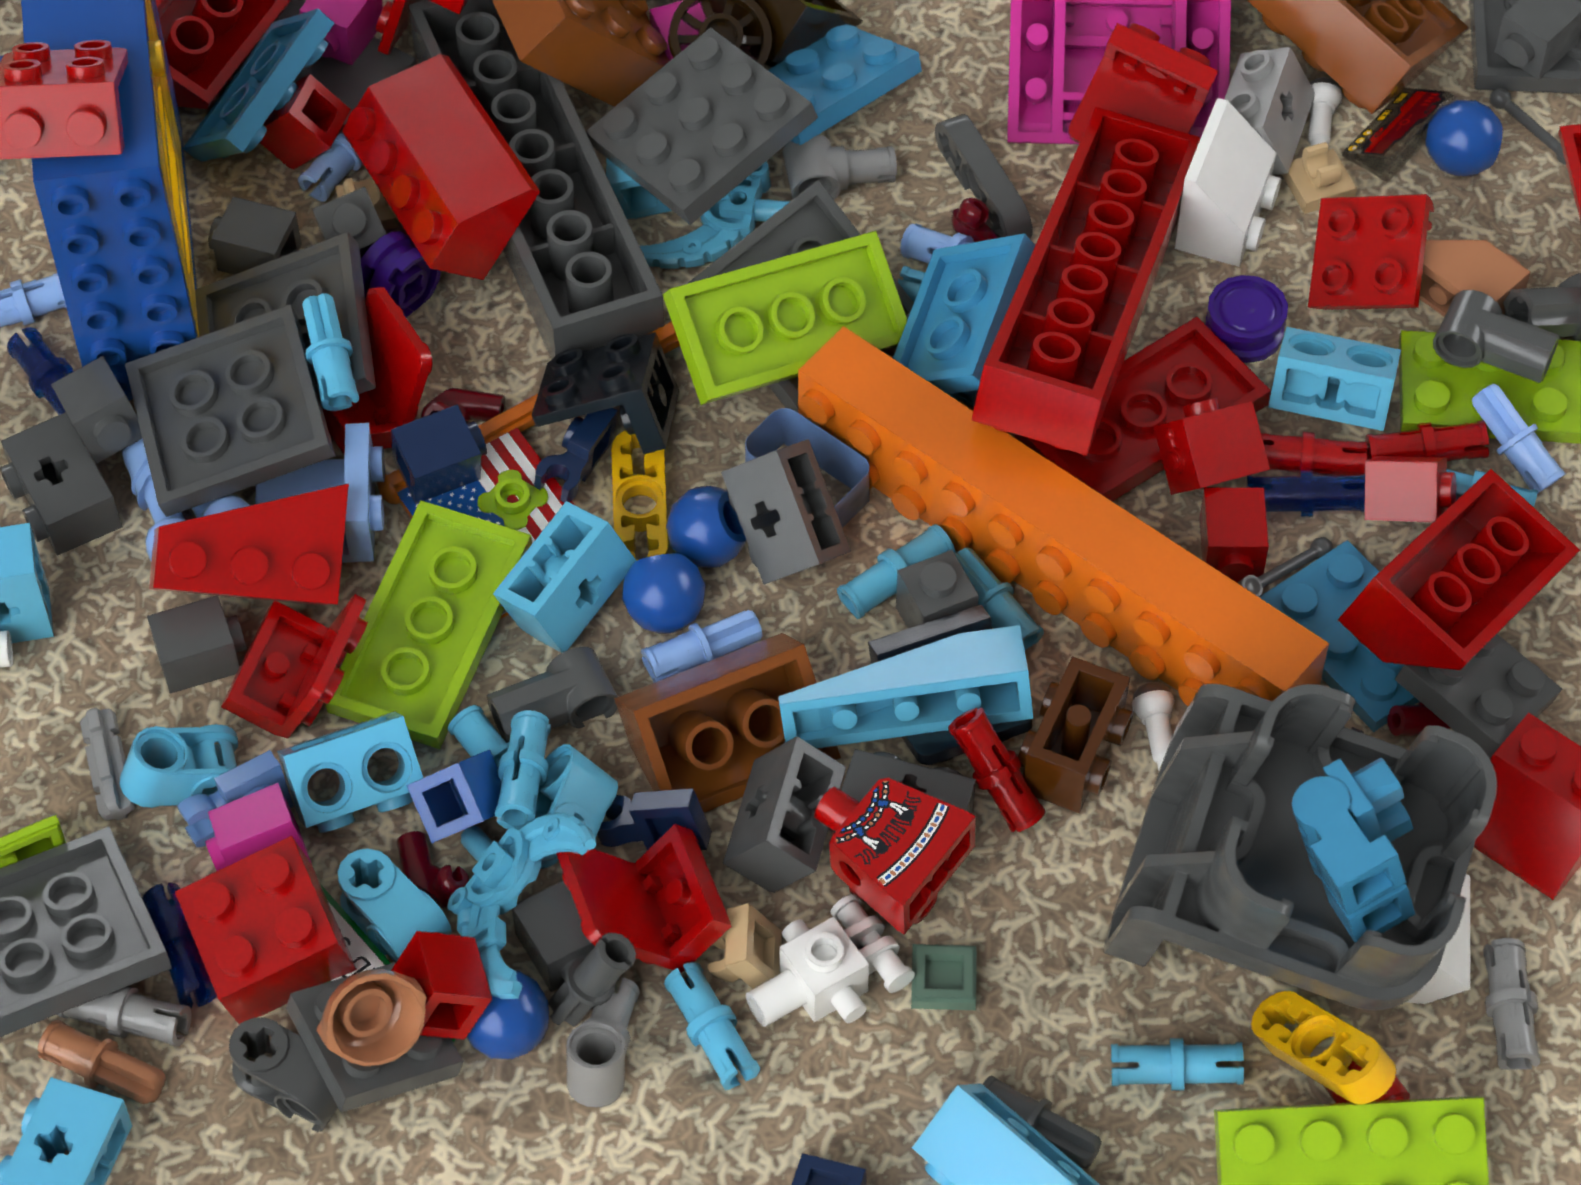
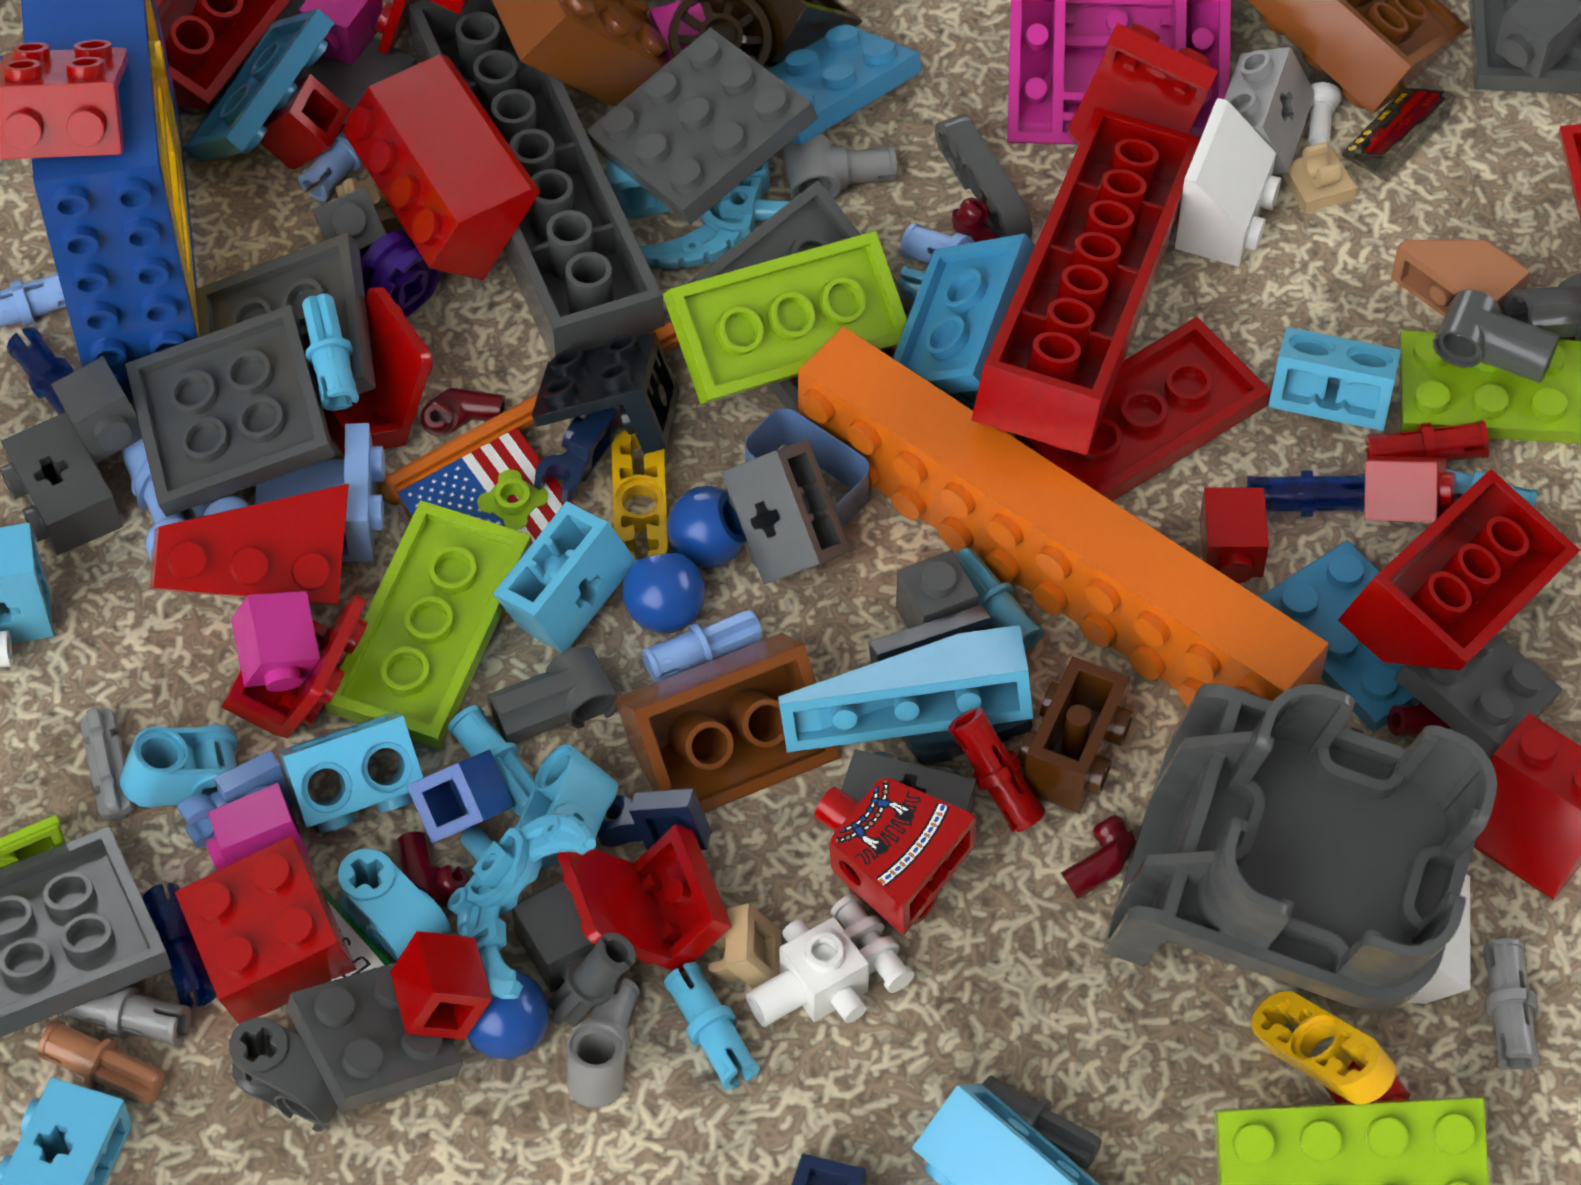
(196, 643): dark grey brick -> none
(252, 235): dark grey brick -> none
(275, 640): none -> dark pink brick
(373, 1017): nougat hat -> none
(438, 453): dark blue brick -> none
(523, 769): medium azure pin -> none
(775, 826): dark grey brick -> none
(880, 580): medium azure pin -> none
(944, 977): sand green tile -> none
(1104, 863): none -> dark red arm
(1154, 706): white piece -> none
(1177, 1064): medium azure pin -> none
(1211, 445): red head -> none
(1248, 316): dark purple wheel -> none
(1315, 454): red pin -> none
(1318, 548): dark grey hinge -> none
(1348, 838): dark azure hips -> none
(1370, 252): red plate -> none
(1464, 138): blue piece -> none
(1501, 99): dark grey hinge -> none
(1517, 439): light blue axle -> none

